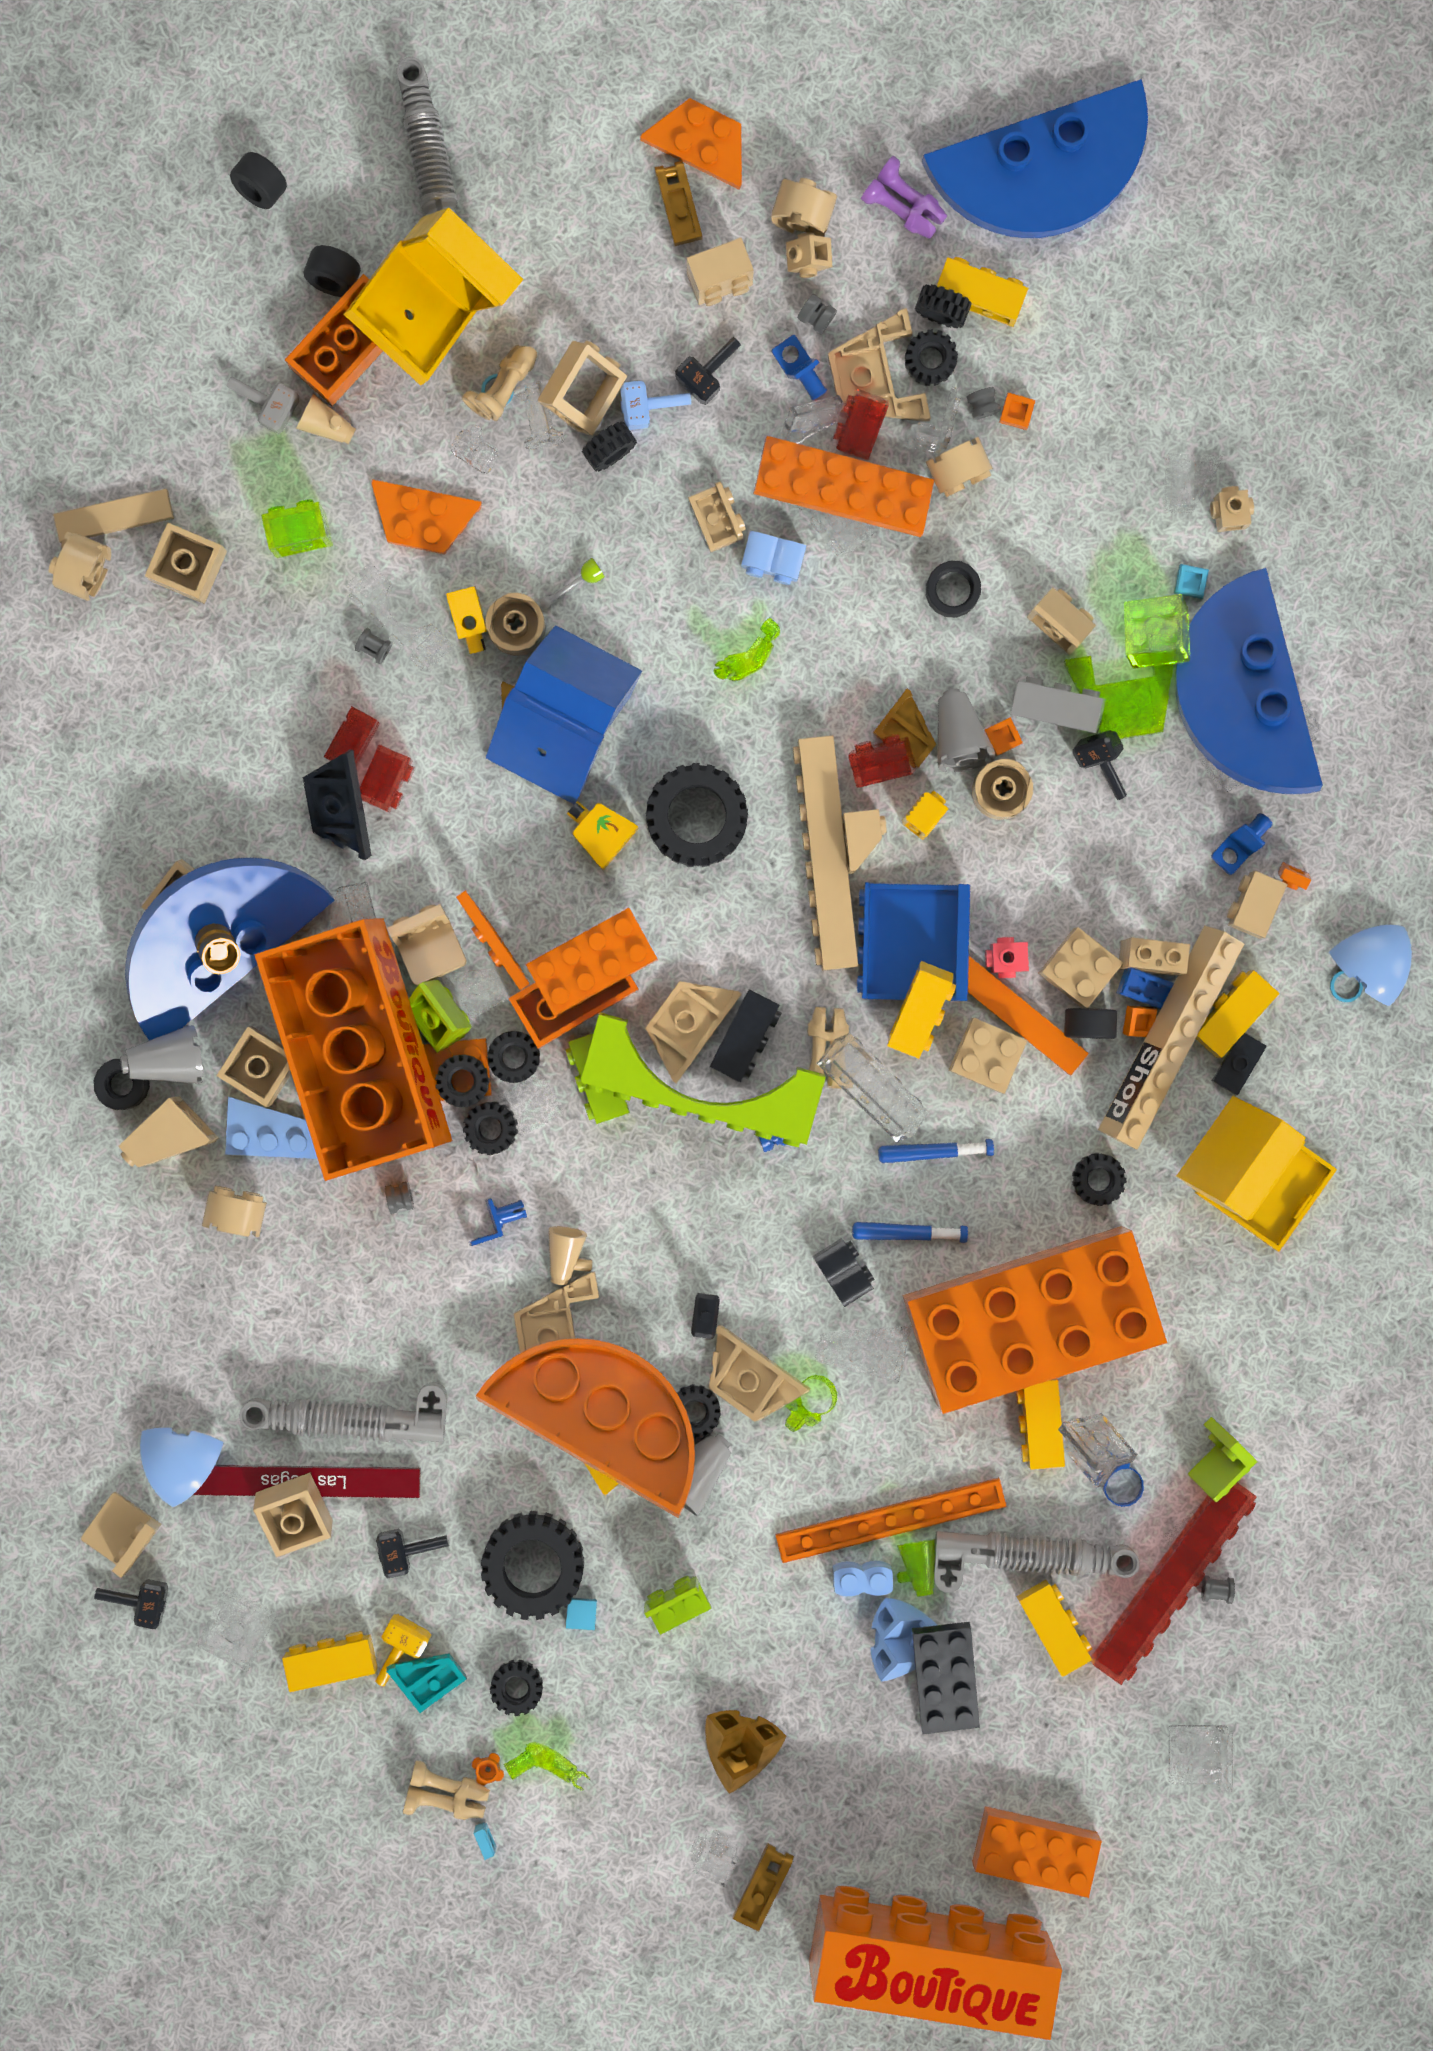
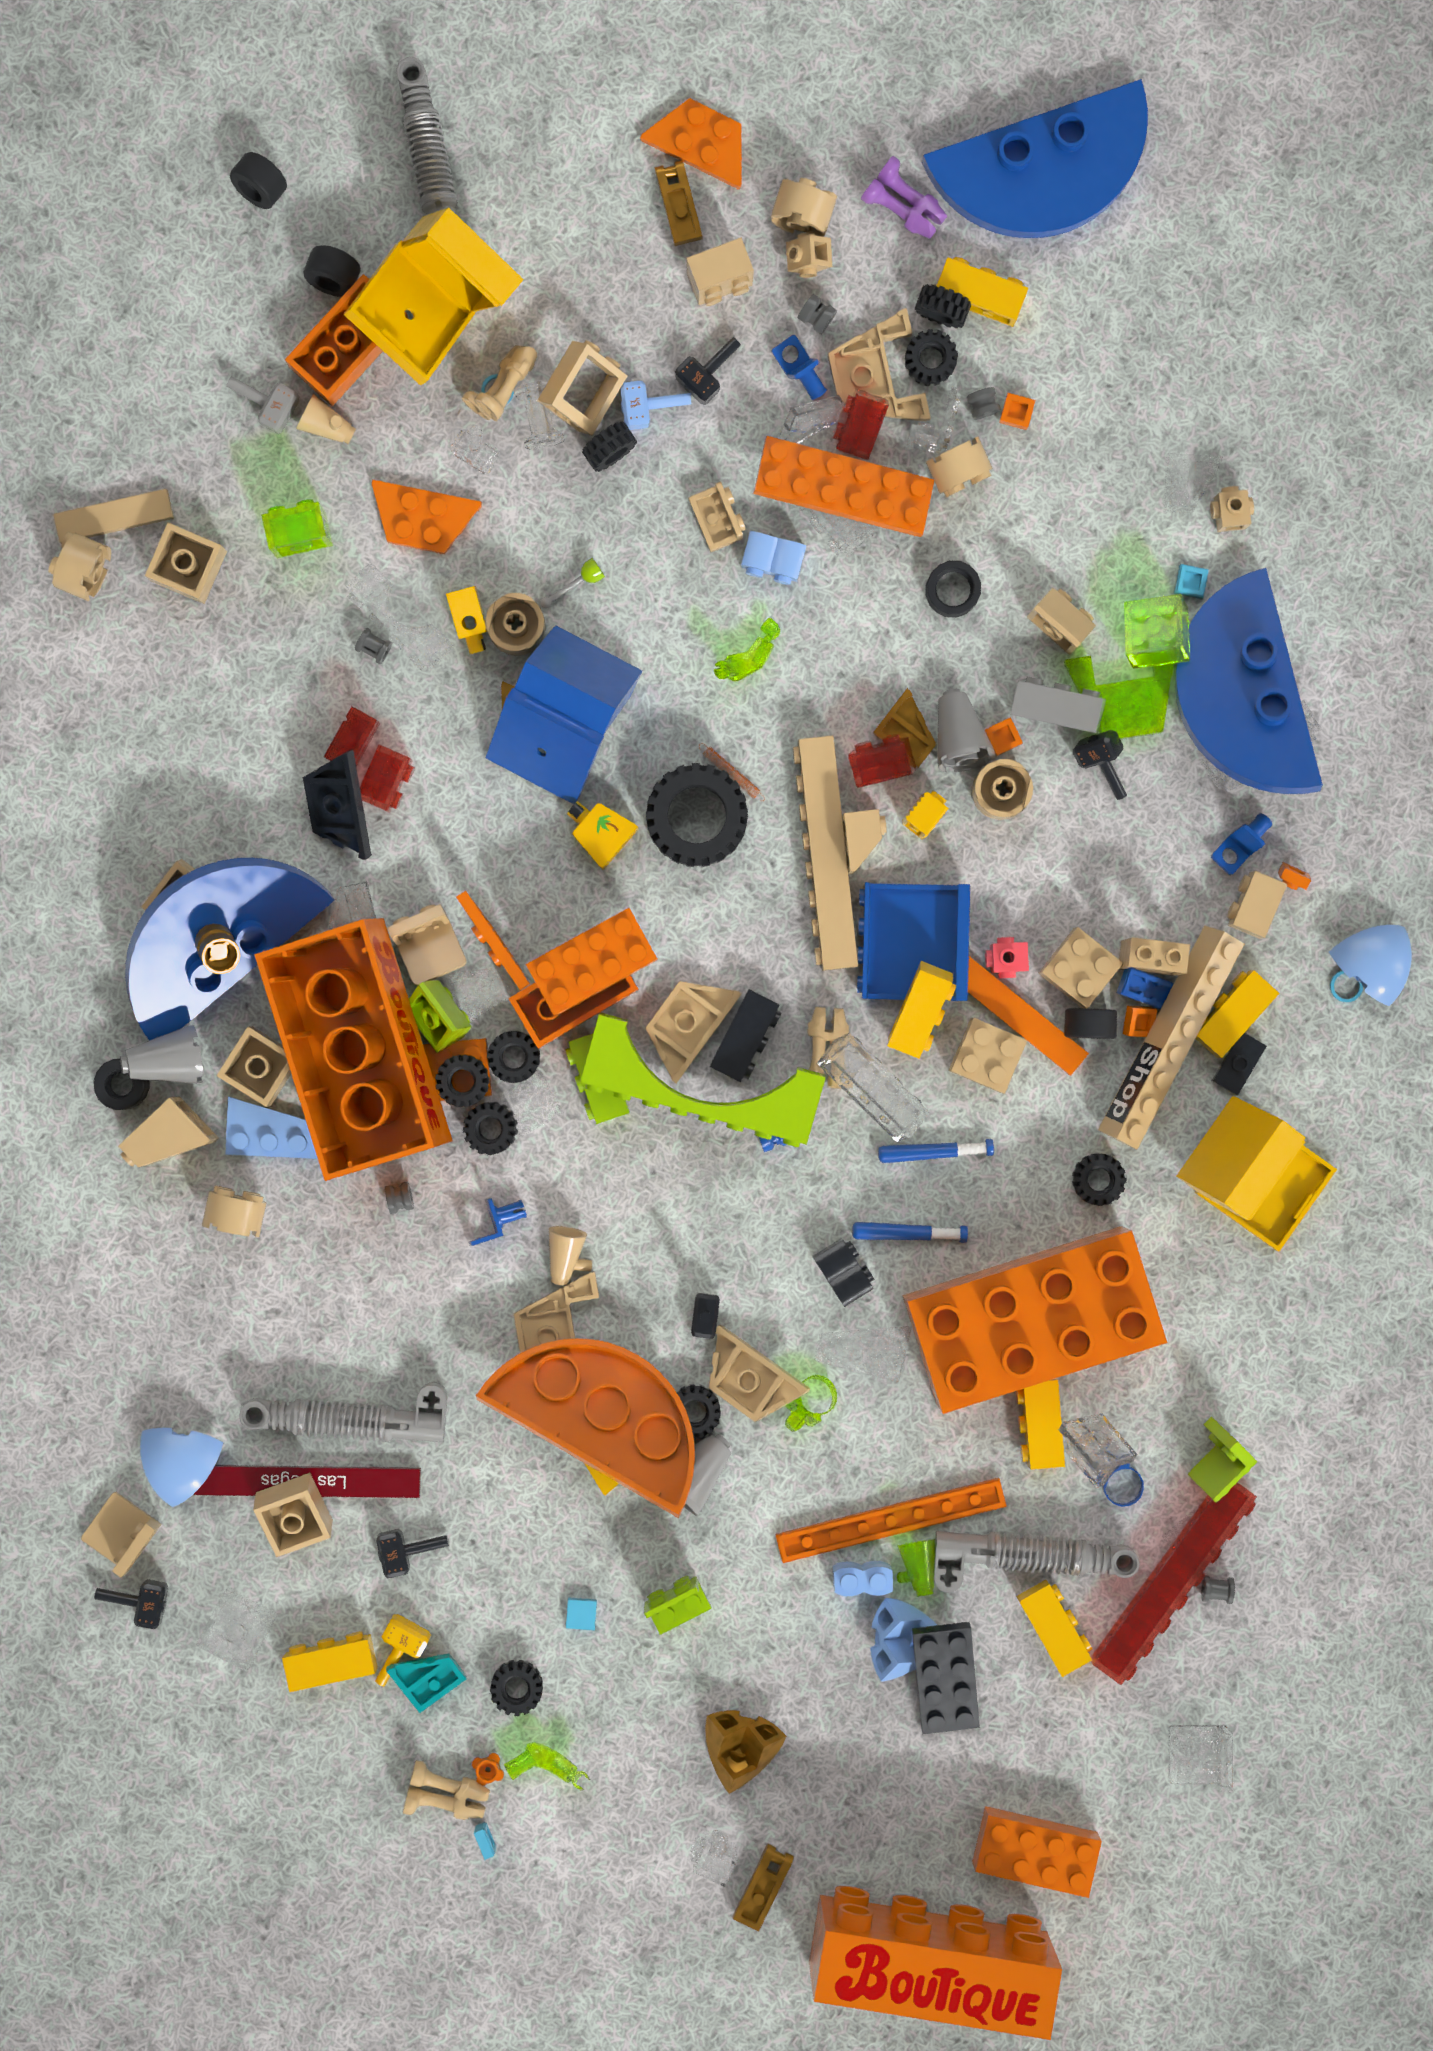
(538, 1528): black tyre -> none
(734, 769): none -> orange piece

